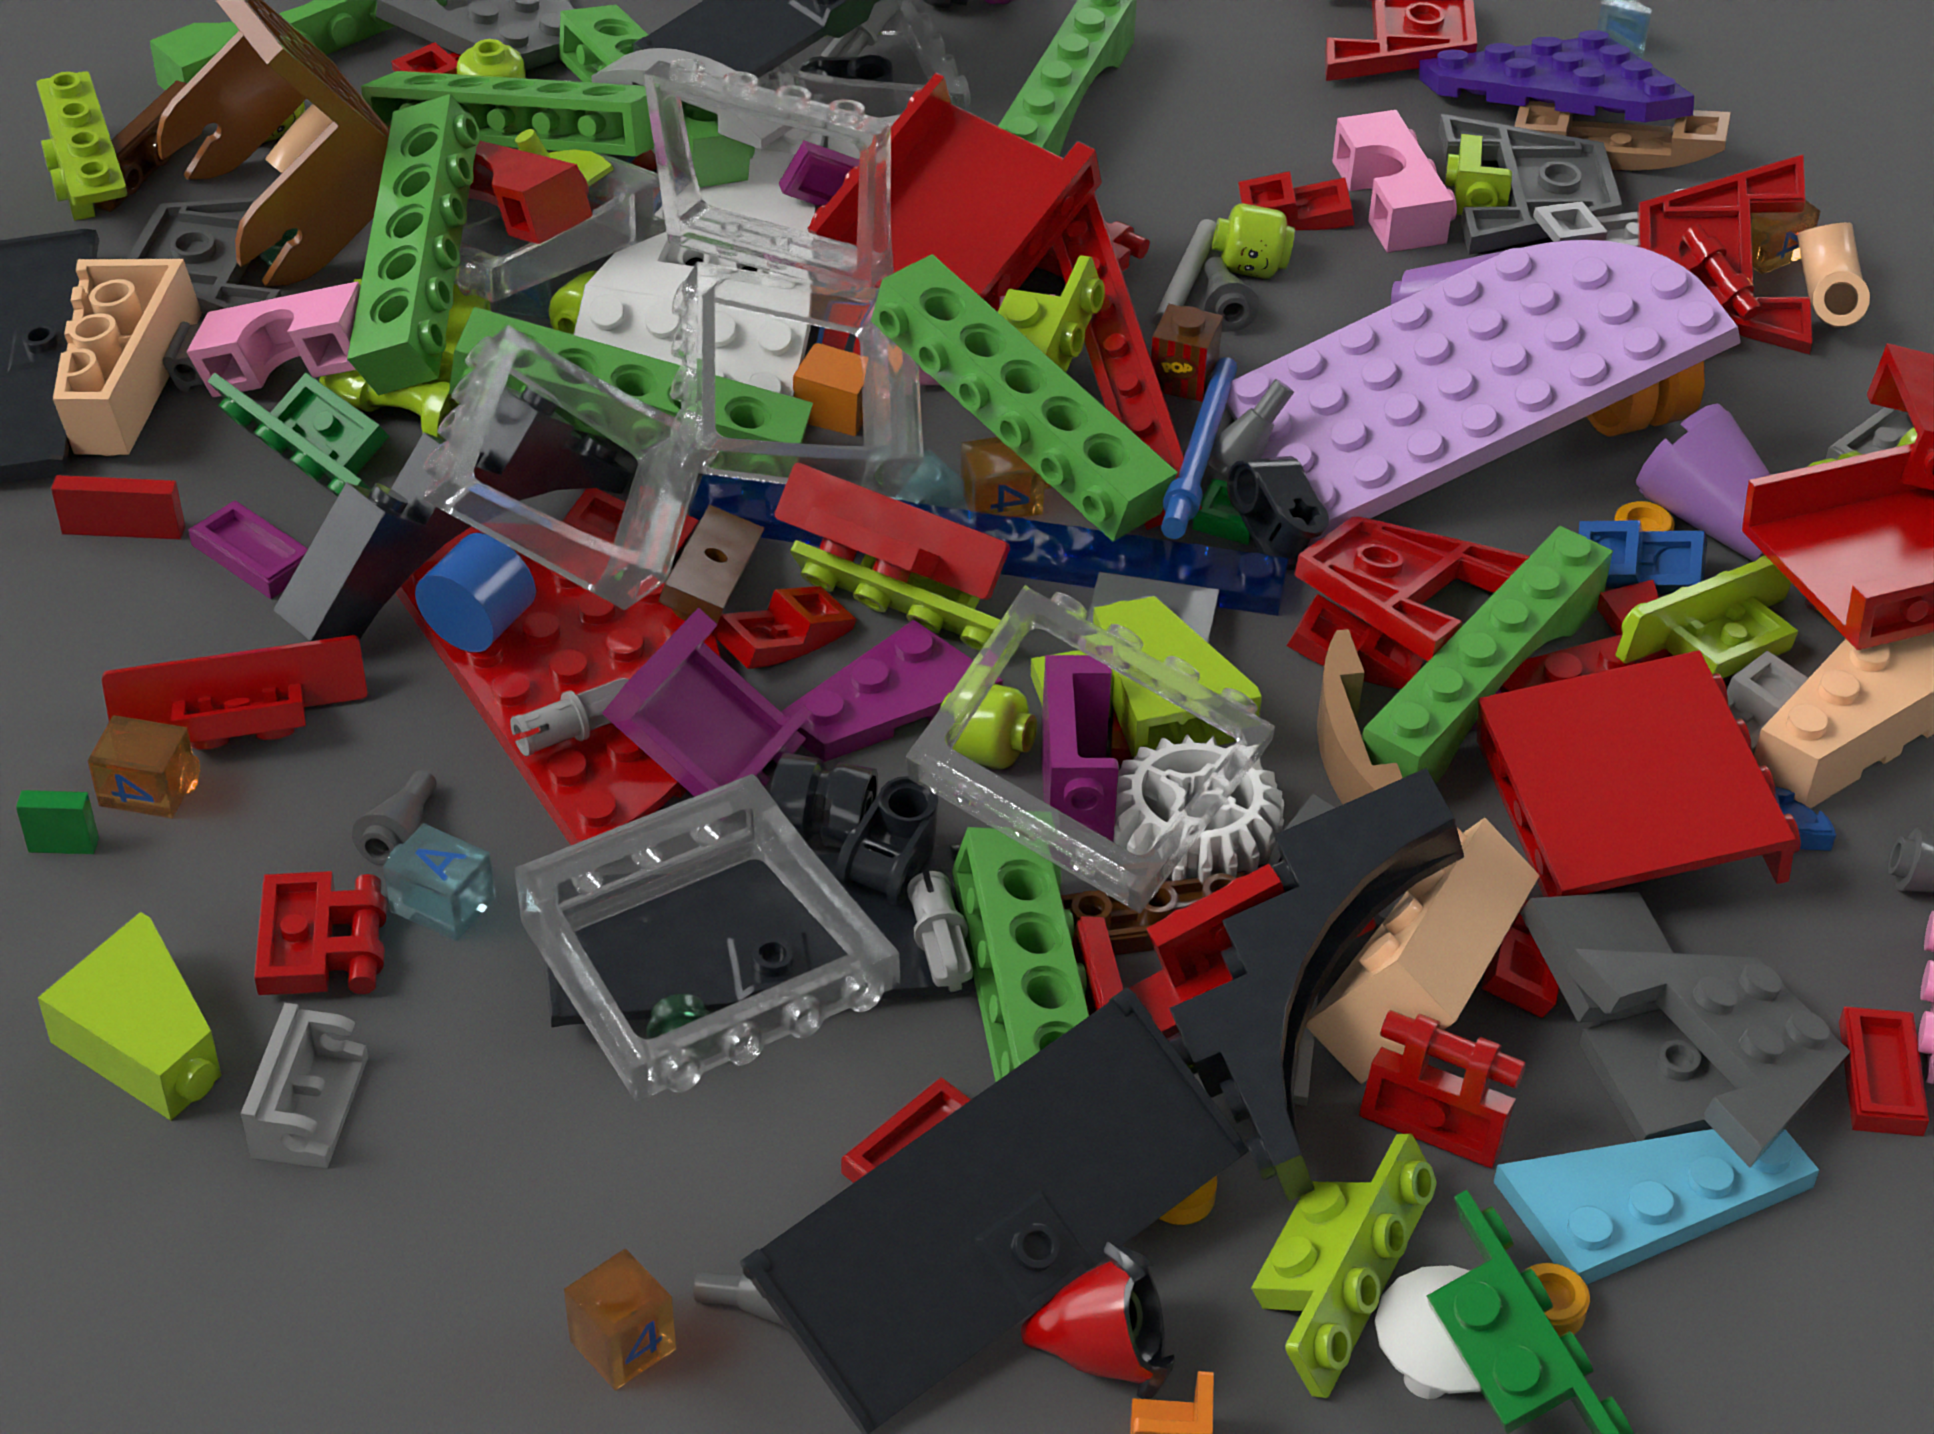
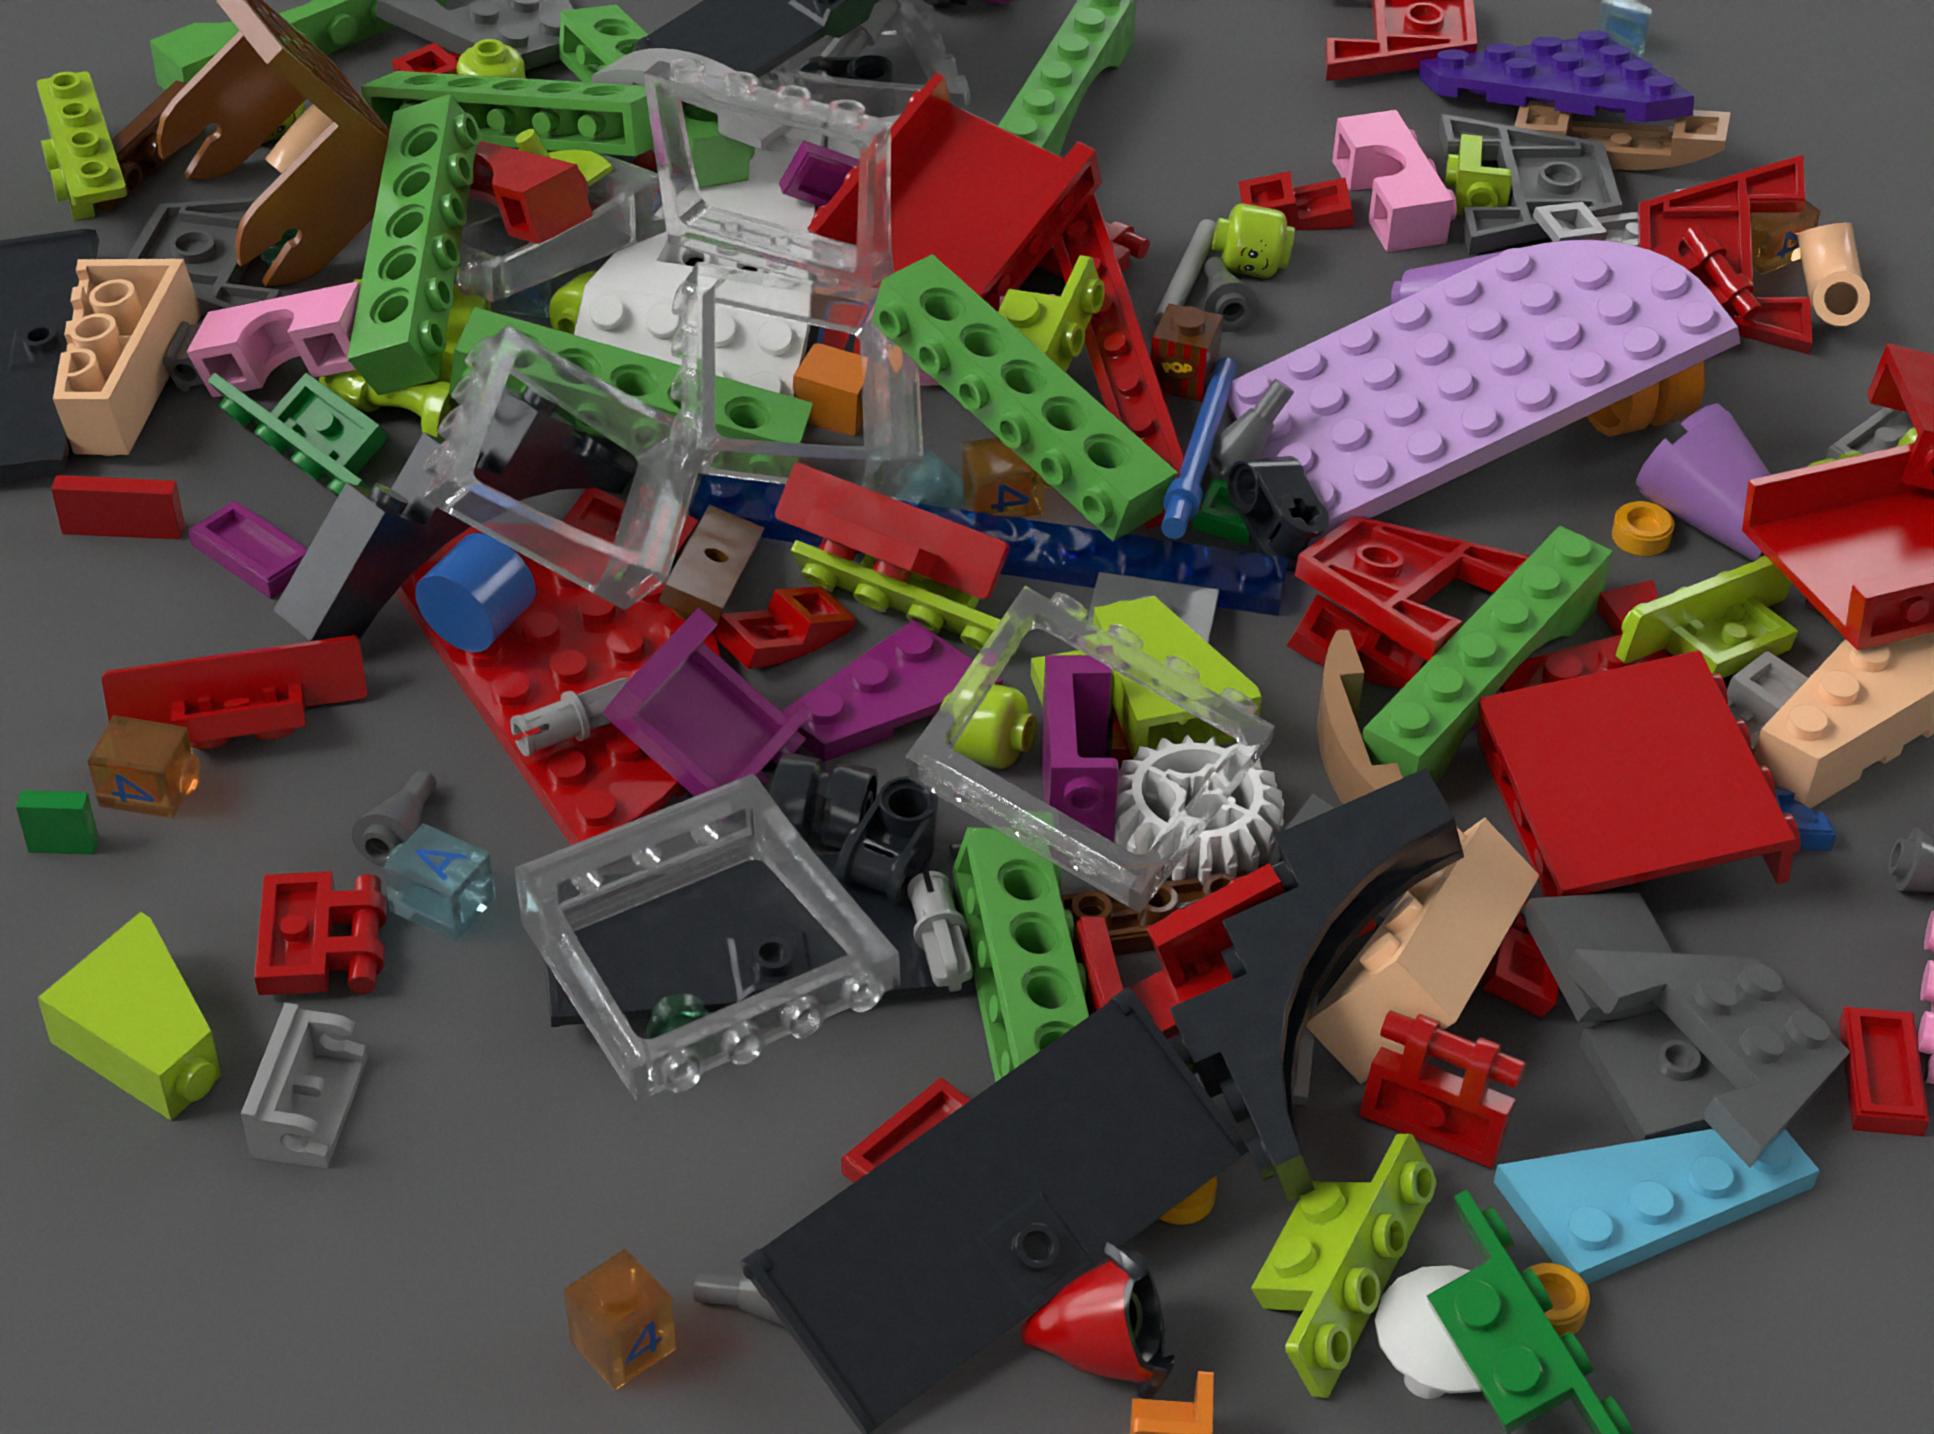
(1668, 557): blue slope -> none

